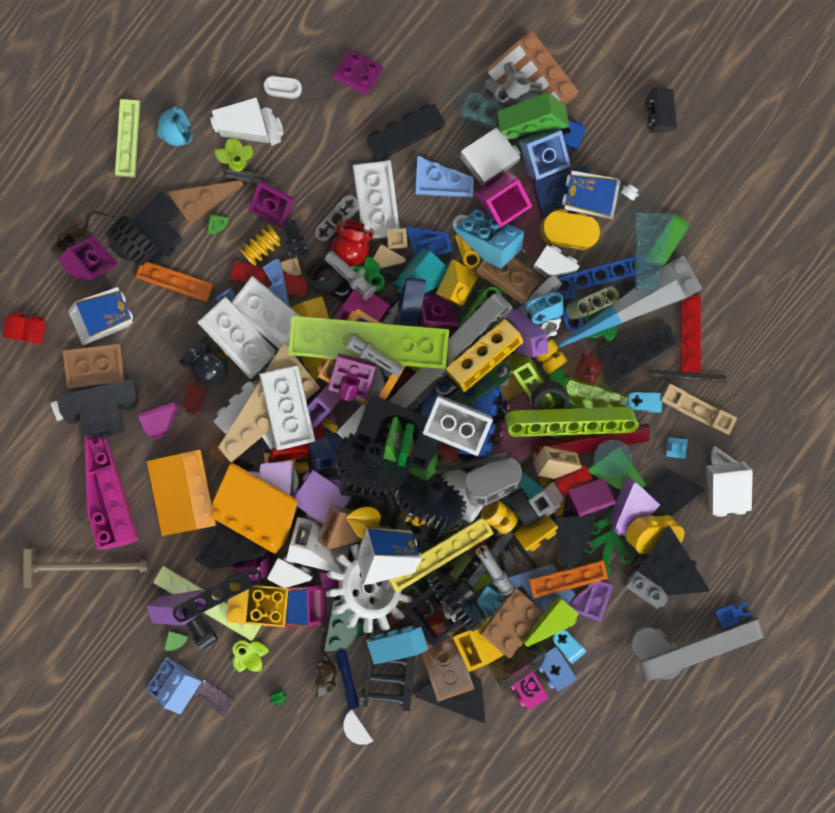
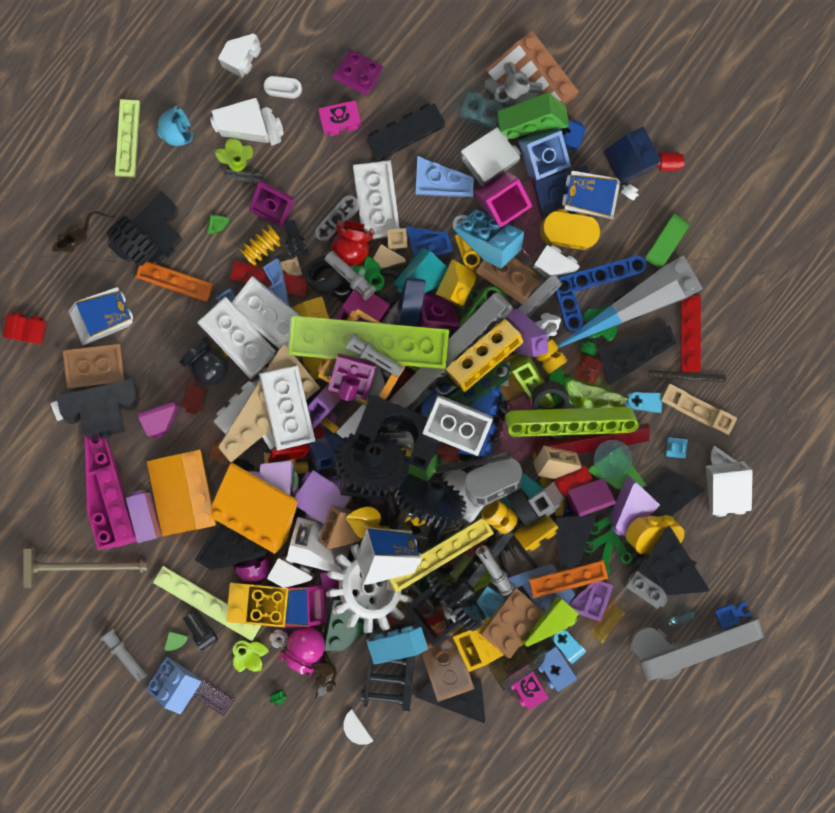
(87, 259): magenta slope -> none
(117, 647): none -> light grey pin
(143, 516): none -> medium lavender brick
(162, 608): medium lavender slope -> none
(199, 200): medium nougat wing -> none
(207, 594): black beam -> none
(239, 53): none -> white slope
(279, 633): none -> white plate
(303, 649): none -> dark pink tile
(340, 118): none -> dark pink brick
(350, 692): clear blue piece -> none
(393, 440): bright green slope -> none
(405, 445): green tile -> none
(546, 307): medium azure piece -> none
(588, 349): none -> green plate
(592, 302): olive beam -> none
(608, 623): none -> clear yellow tile
(632, 156): none -> dark blue slope
(650, 243): clear light blue wing -> none
(661, 110): black slope -> none
(670, 161): none -> red brick
(687, 616): none -> clear light blue tile

